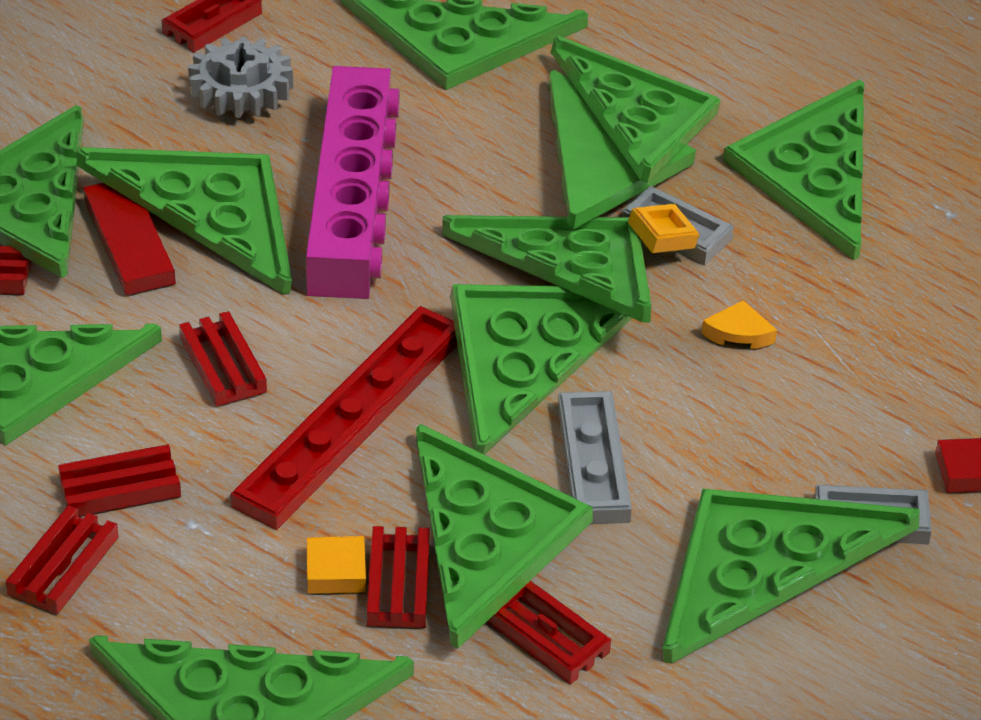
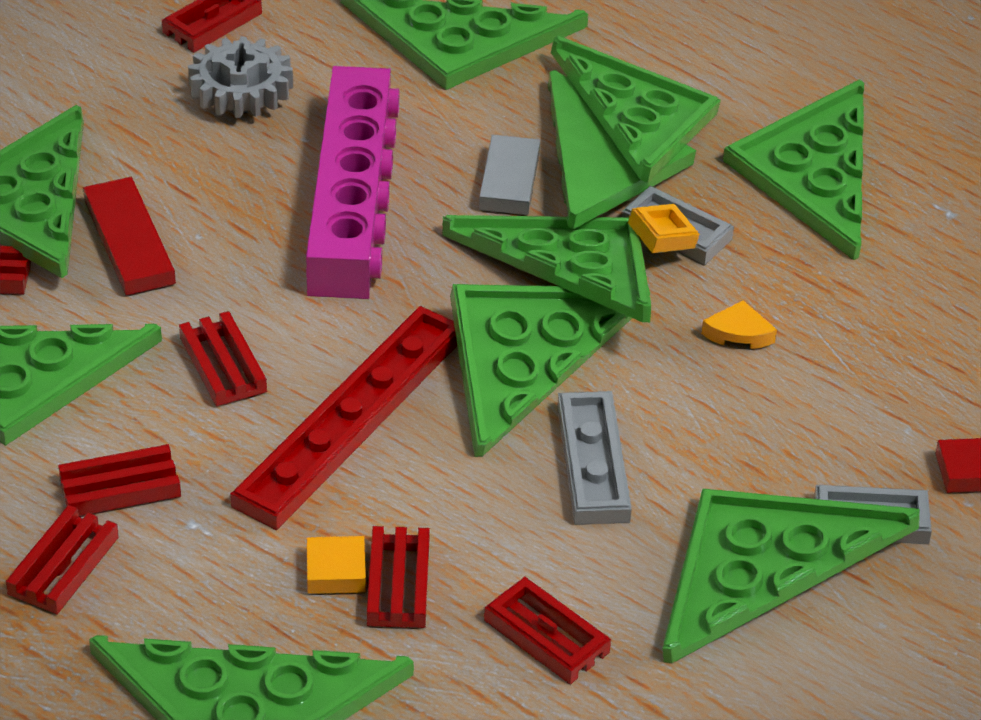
(210, 196): bright green tile -> none
(489, 528): bright green tile -> none
(509, 175): none -> light grey tile

